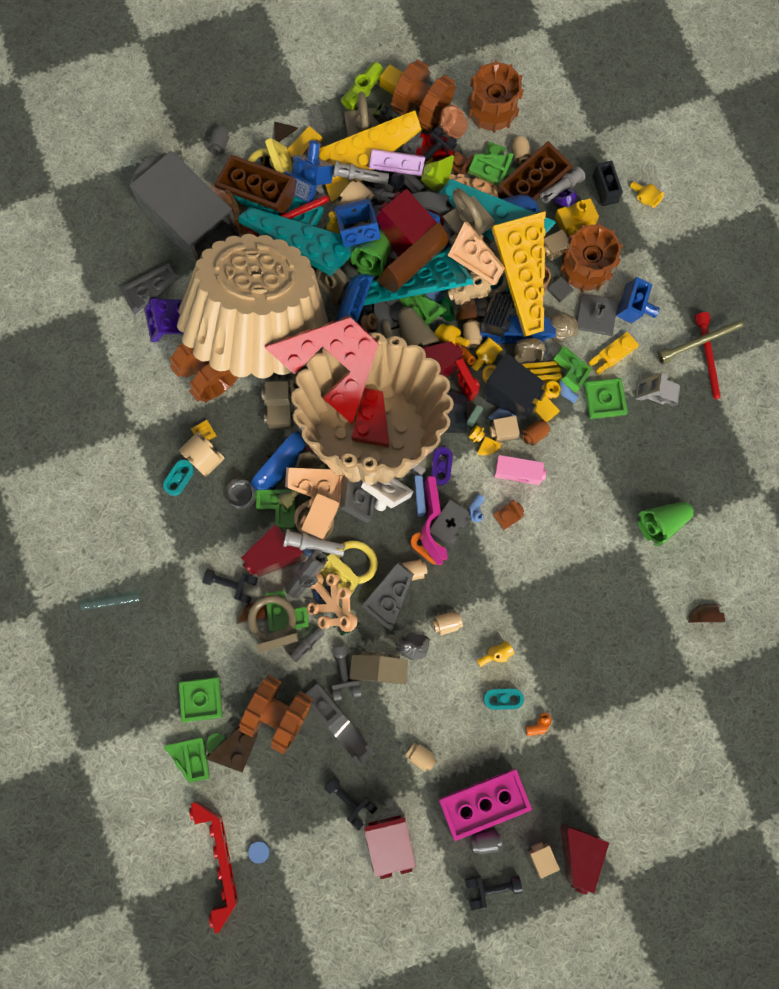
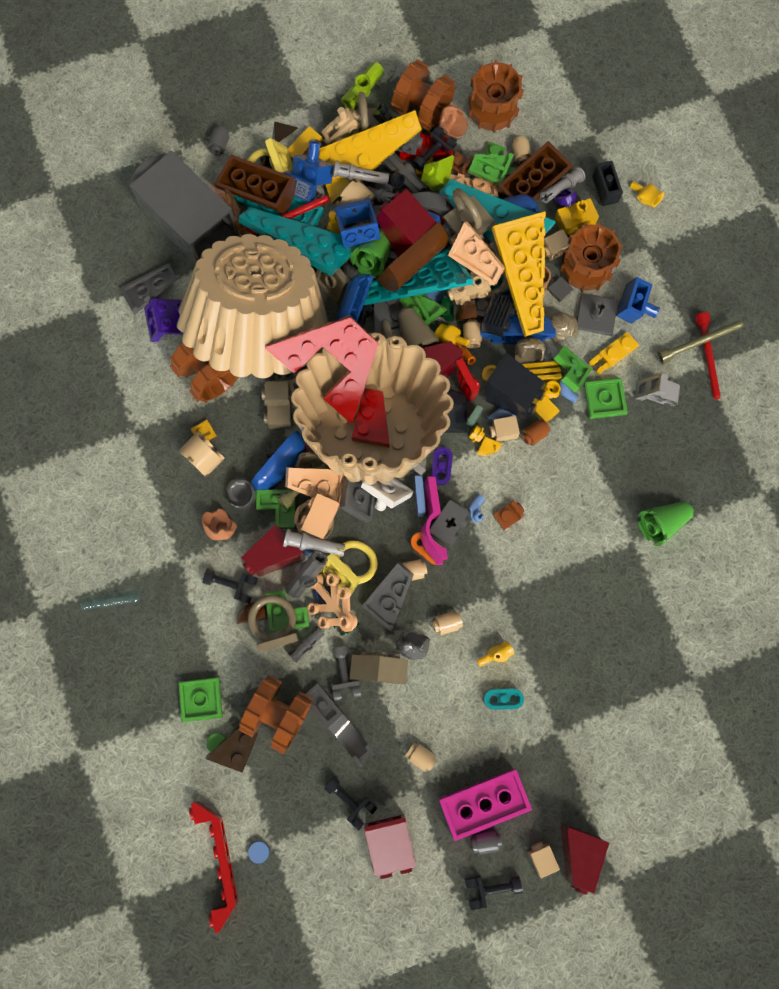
(178, 477): teal plate -> none
(190, 759): bright green wing -> none
(218, 525): none -> nougat hair
(343, 126): none -> tan brick
(369, 322): medium nougat bush -> none
(390, 78): yellow brick -> none
(396, 162): lavender tile -> none
(486, 353): yellow piece -> none
(520, 470): bright pink brick -> none
(541, 725): orange arm -> none
(707, 614): reddish brown brick -> none

